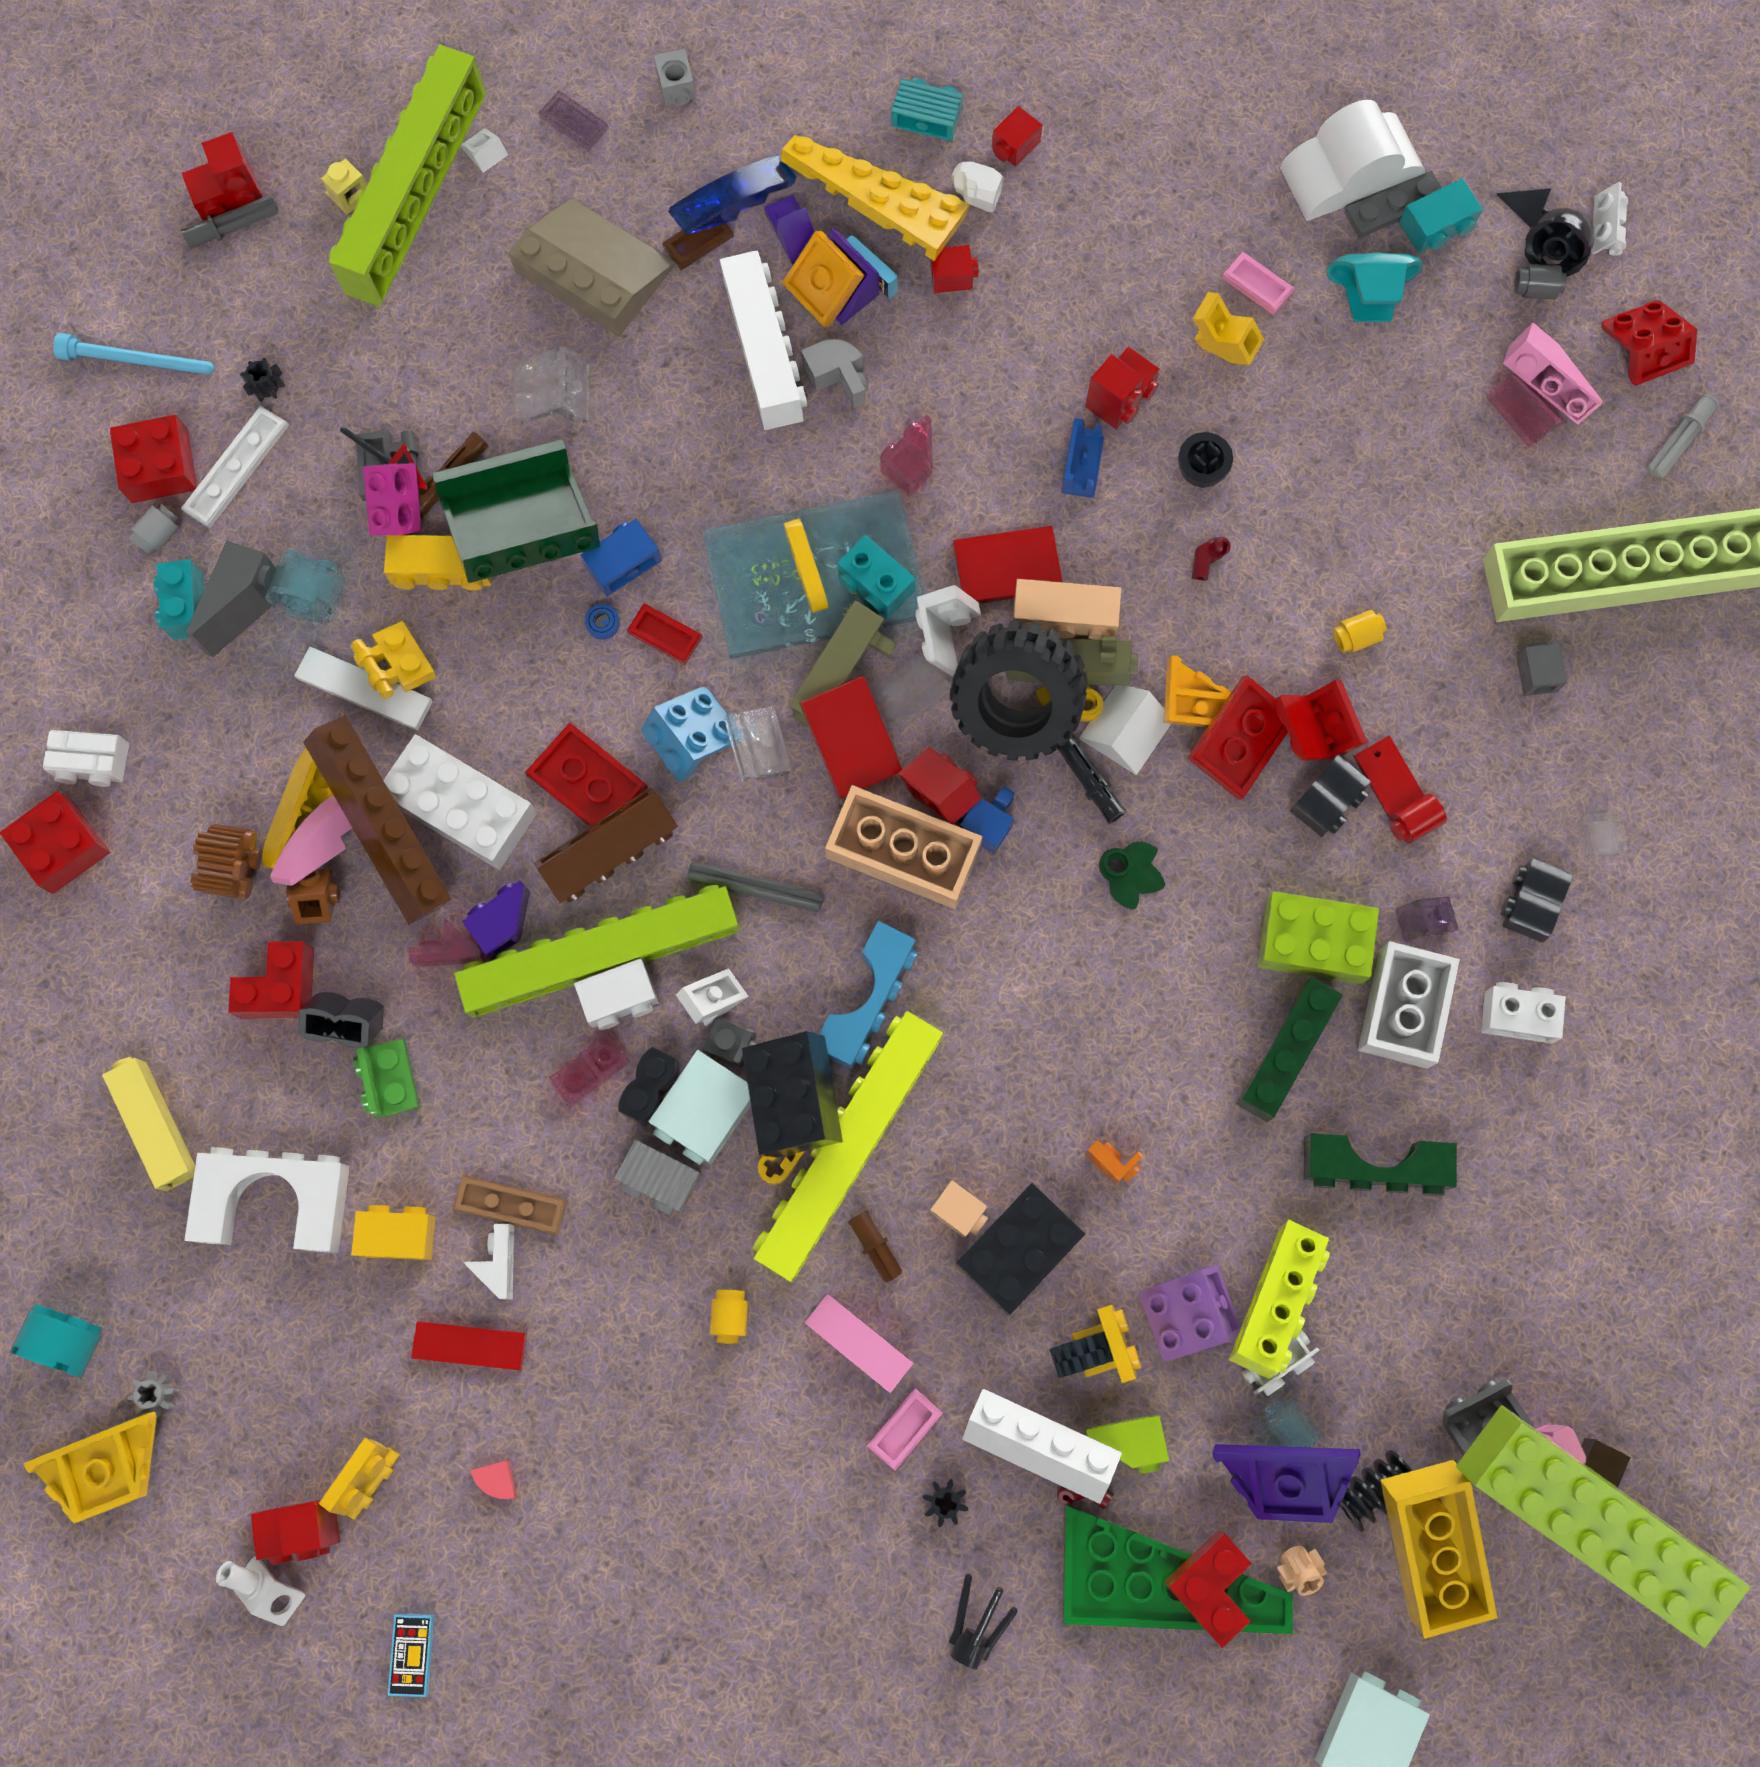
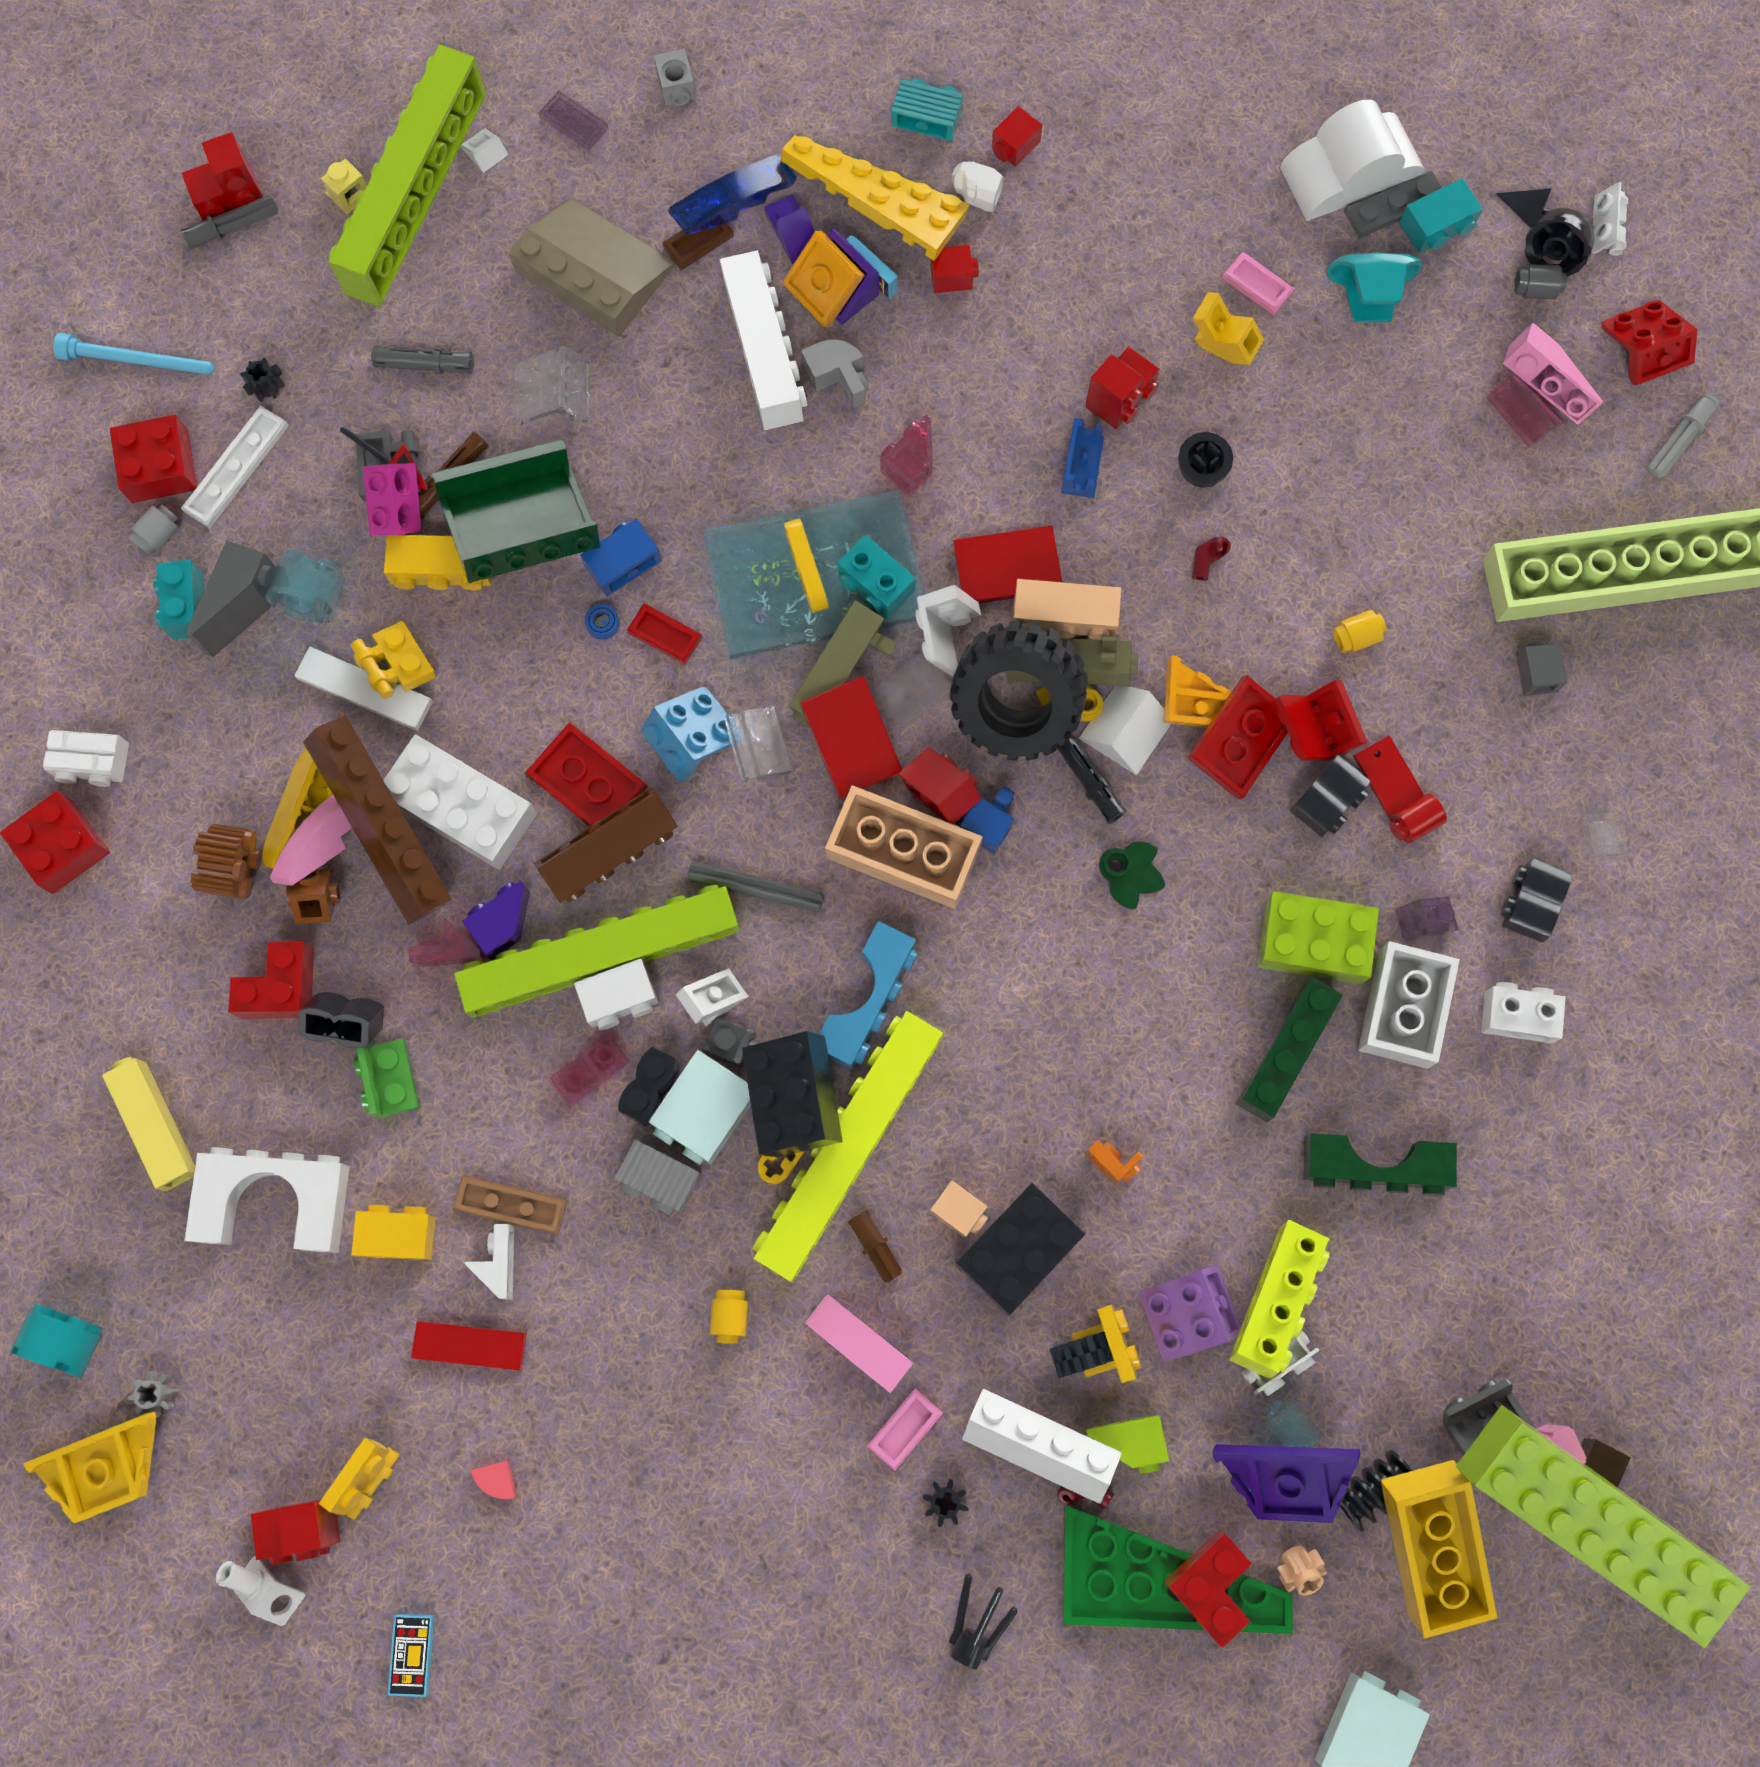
(431, 360): none -> dark grey pin

